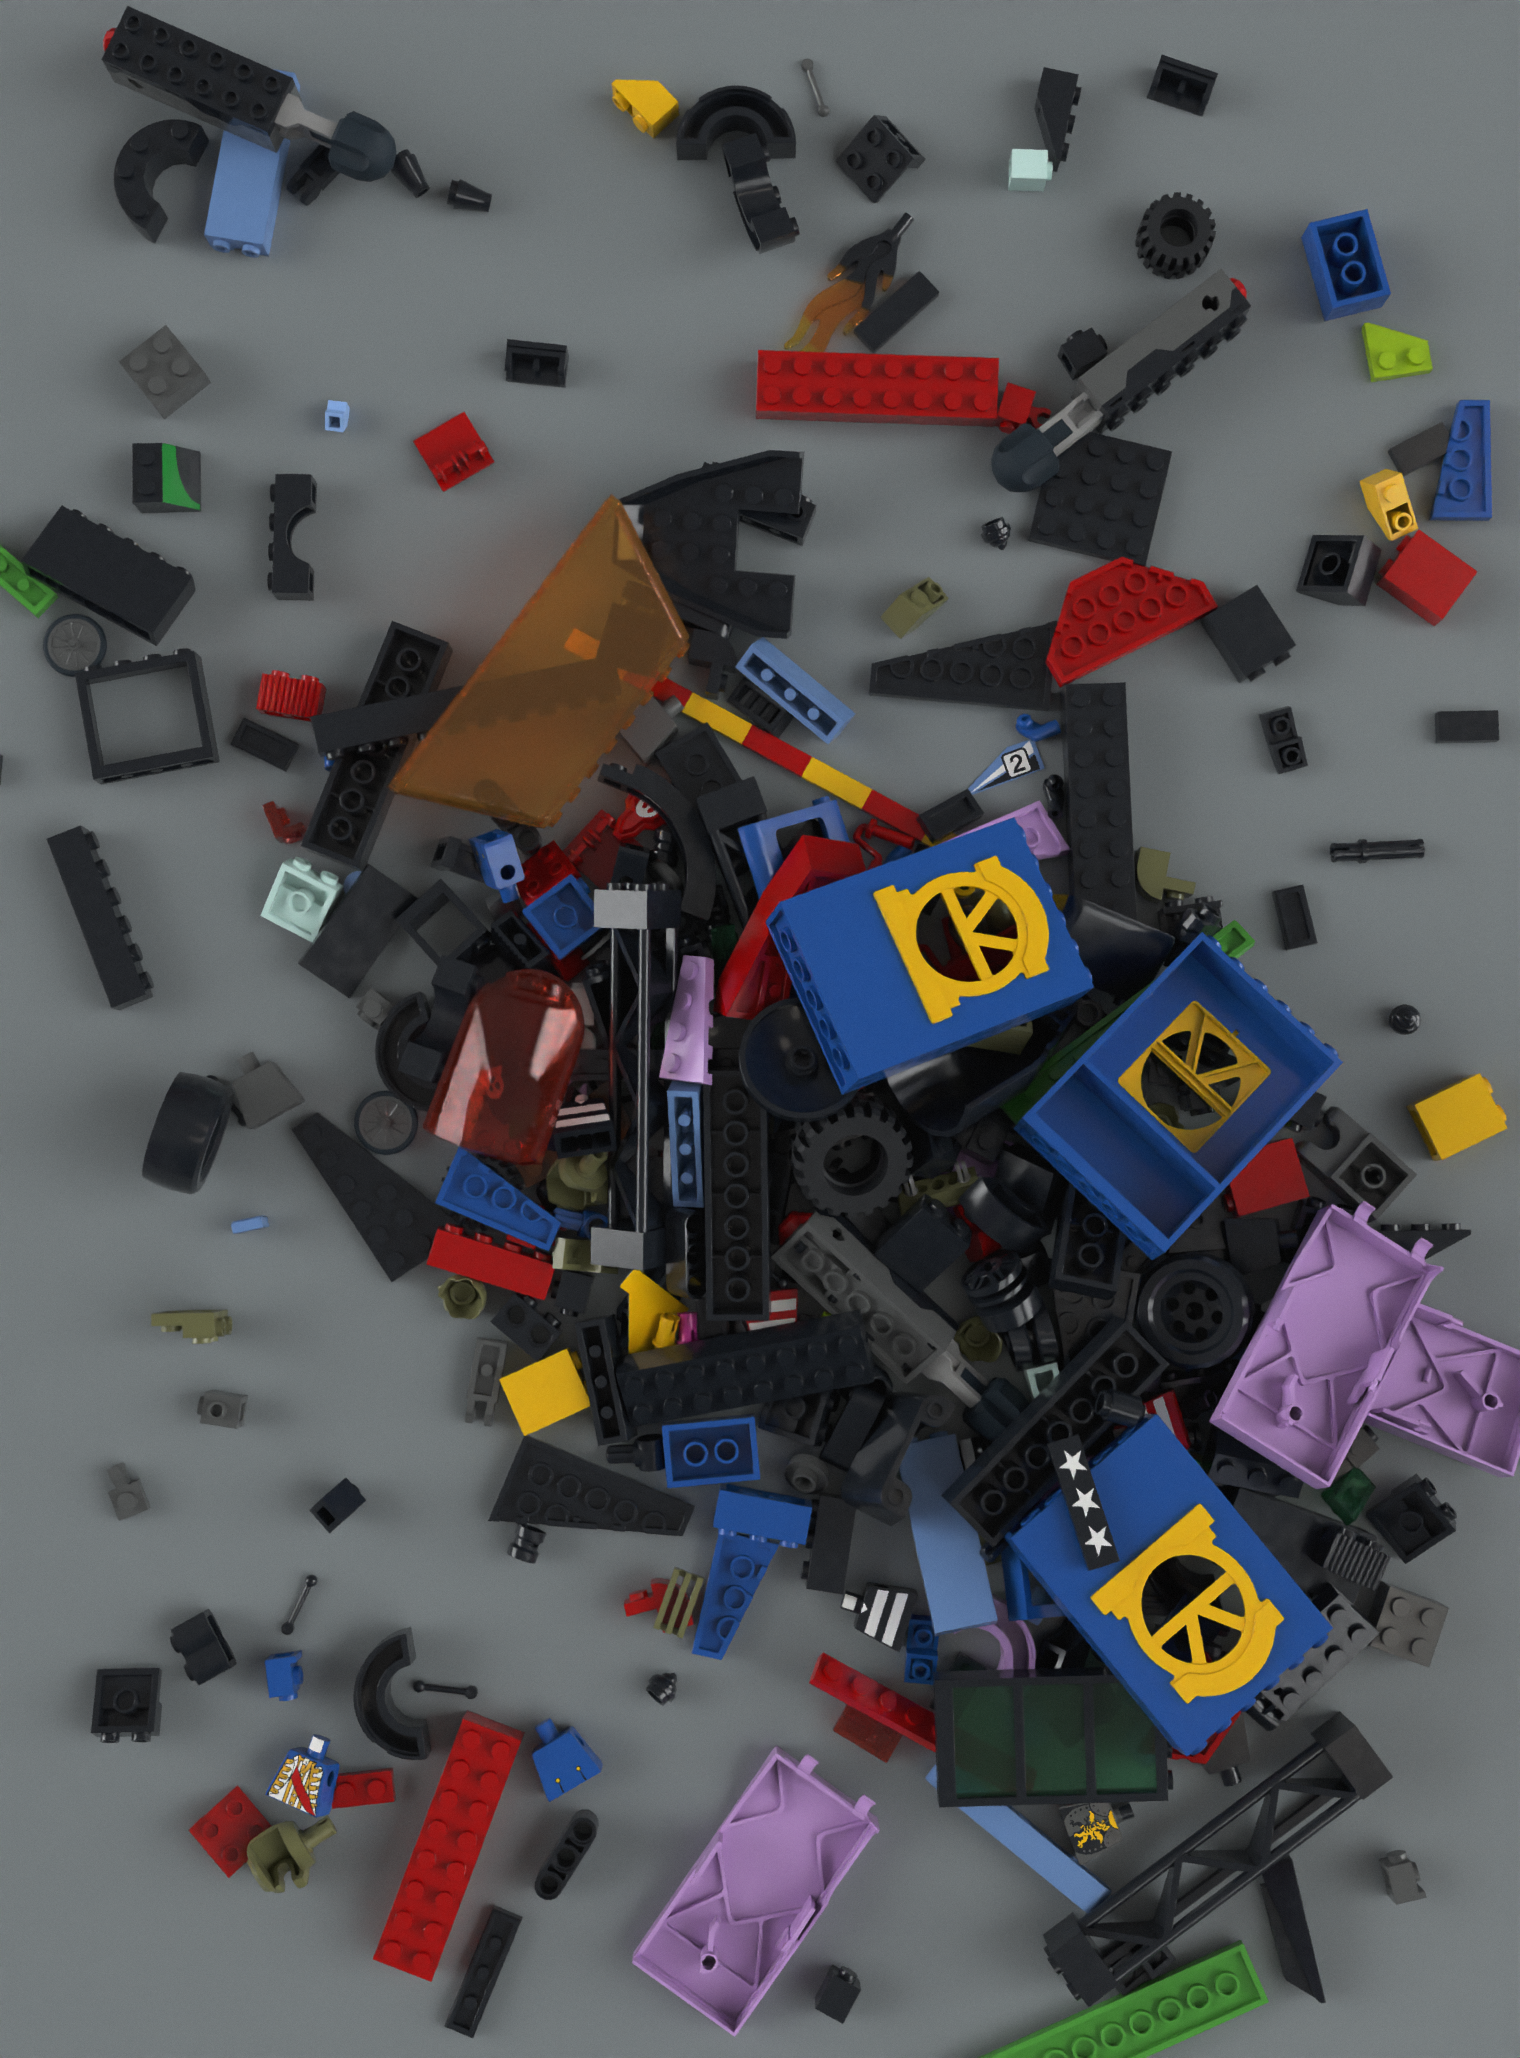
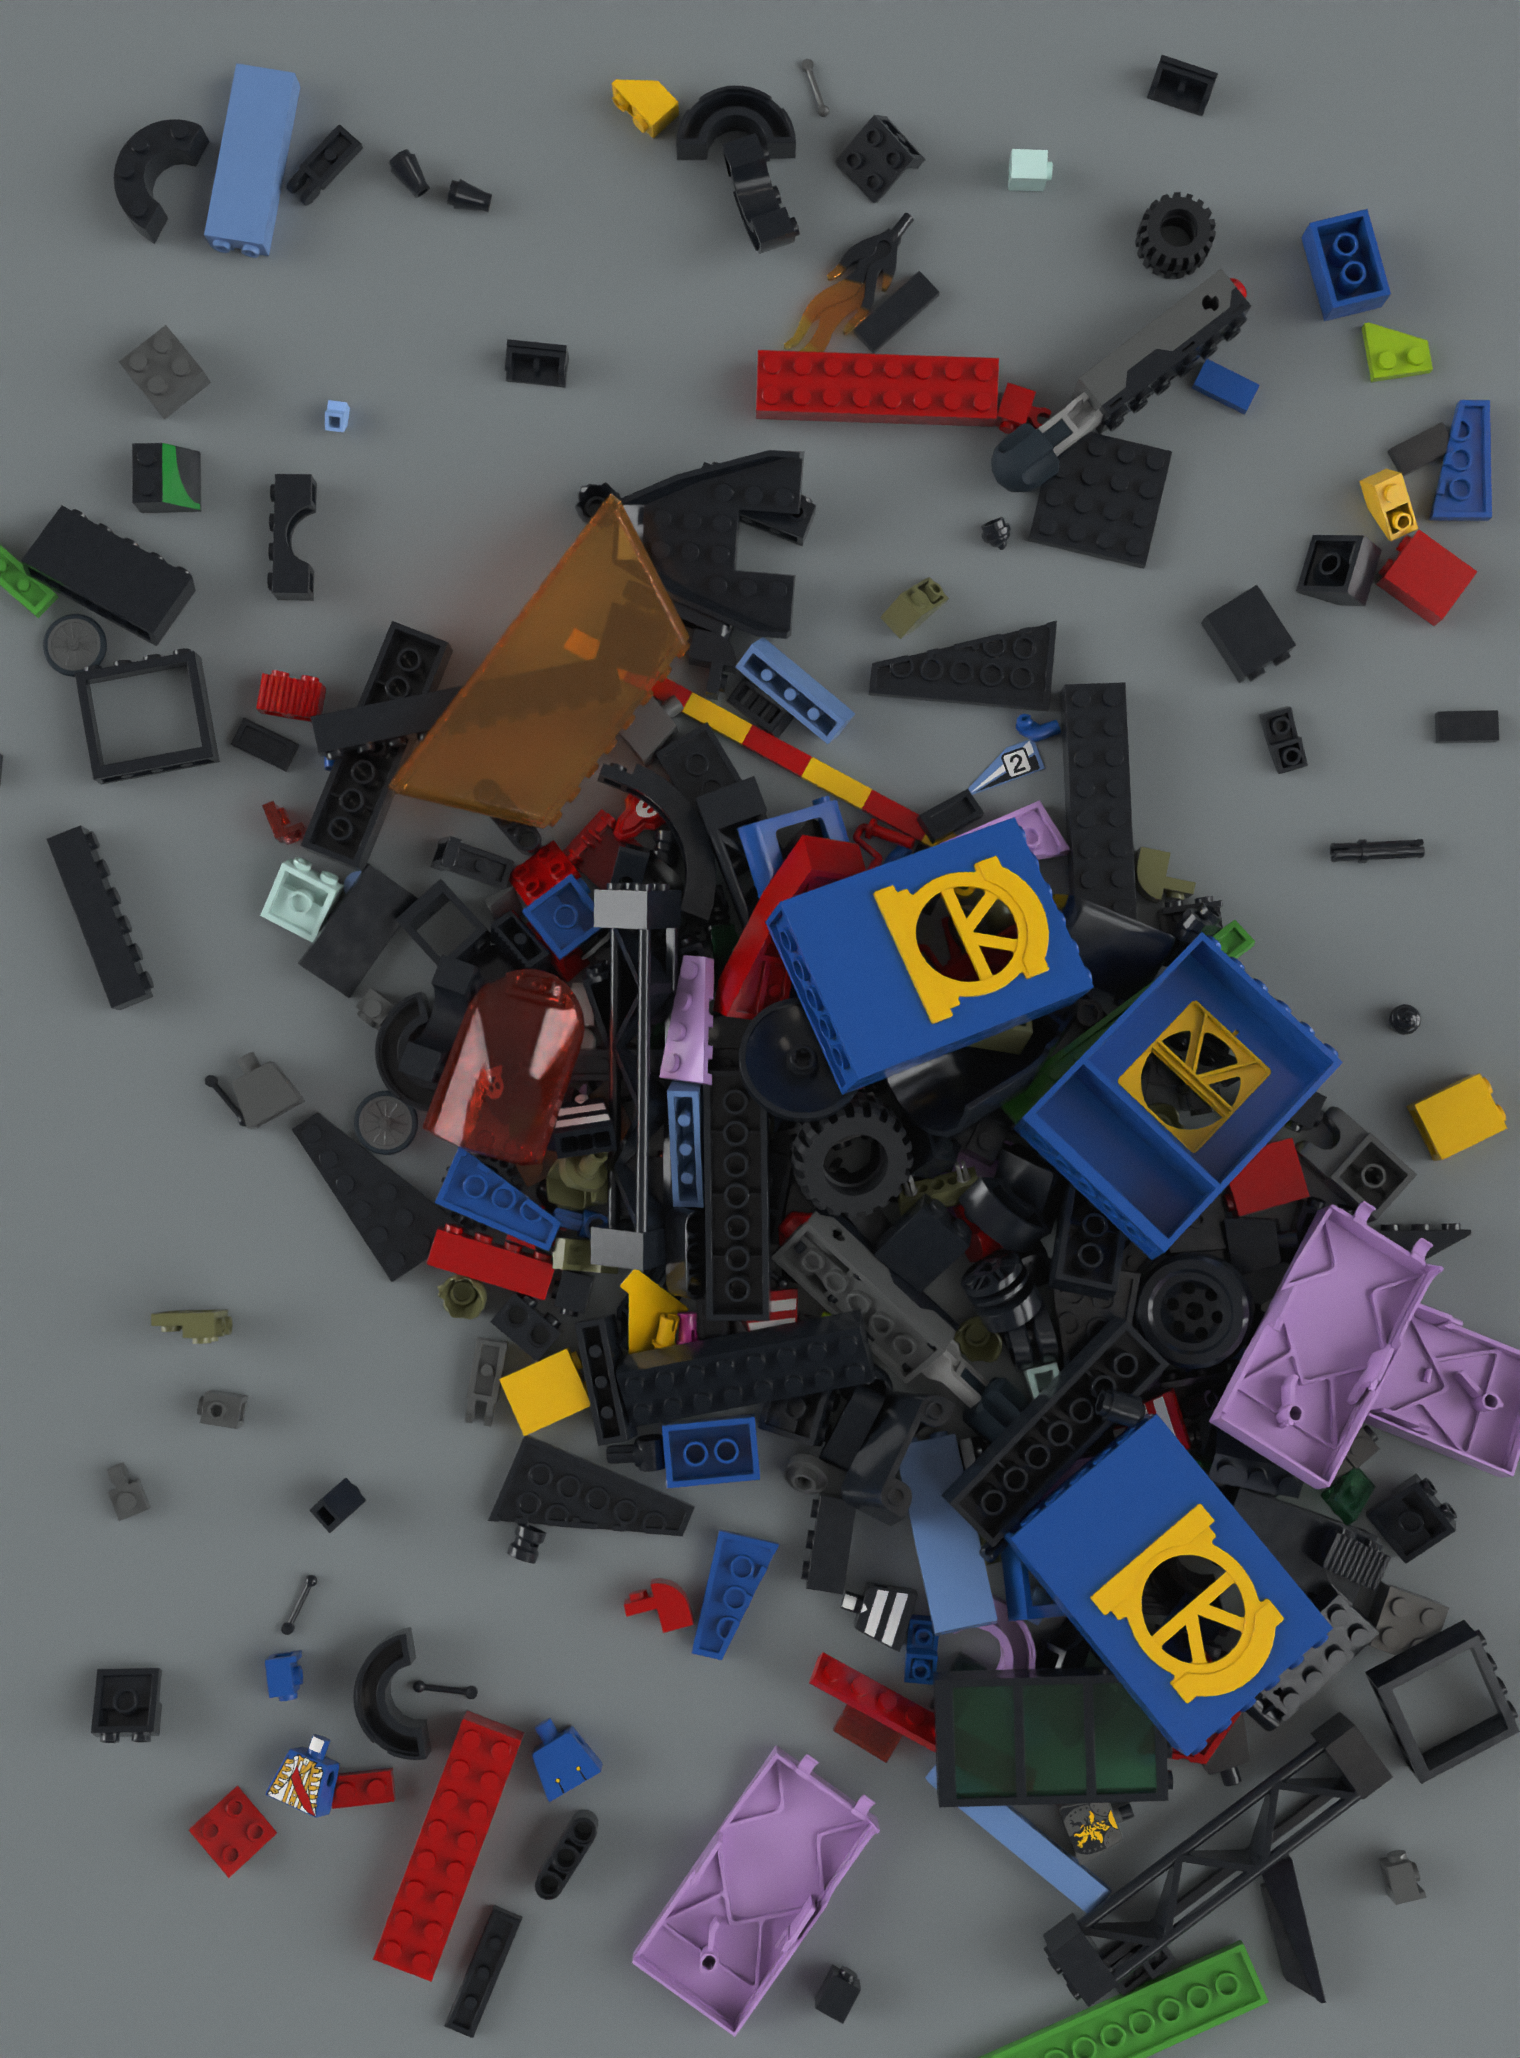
(187, 1133): black wheel -> none
(202, 1647): black brick -> none
(237, 94): black piece -> none
(249, 1224): medium blue tile -> none
(286, 1849): olive piece -> none
(453, 451): red hinge -> none
(494, 851): blue torso -> none
(591, 498): none -> black hair
(662, 1687): black plate -> none
(669, 1628): olive tile -> none
(762, 1515): blue brick -> none
(1053, 108): black slope -> none
(1054, 794): black arm -> none
(1082, 352): black brick -> none
(1083, 1502): black tile -> none
(1120, 612): red plate -> none
(1225, 386): none -> blue tile
(1294, 917): black tile -> none
(1419, 1660): none -> black window

